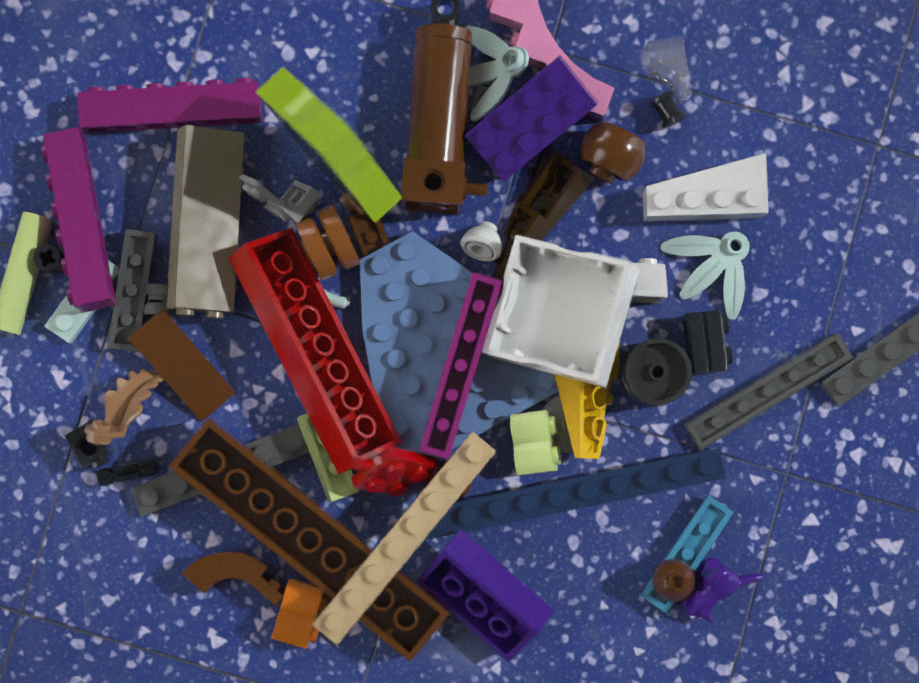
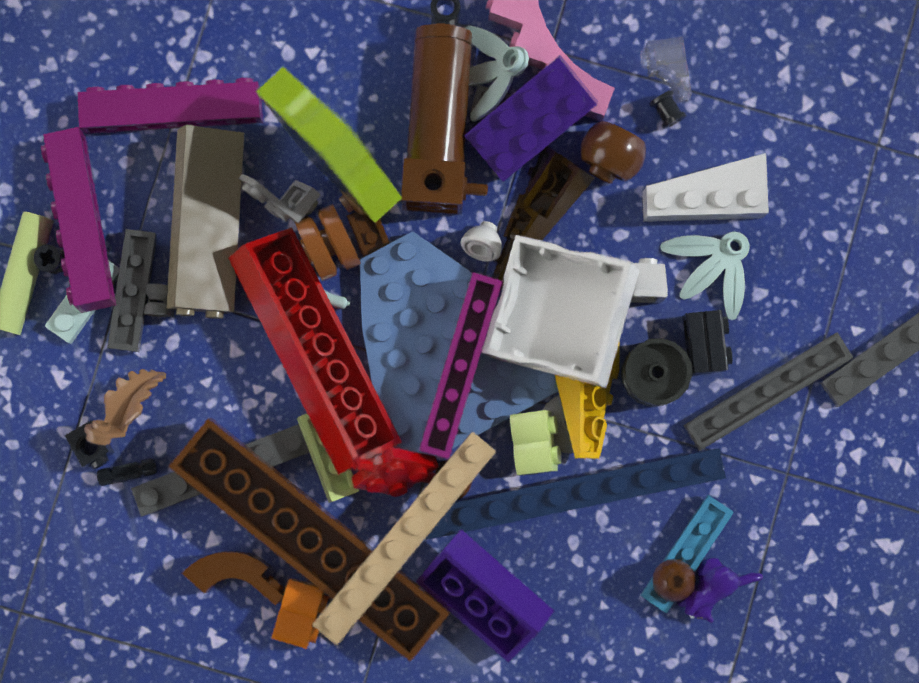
(181, 365): reddish brown sticker -> none

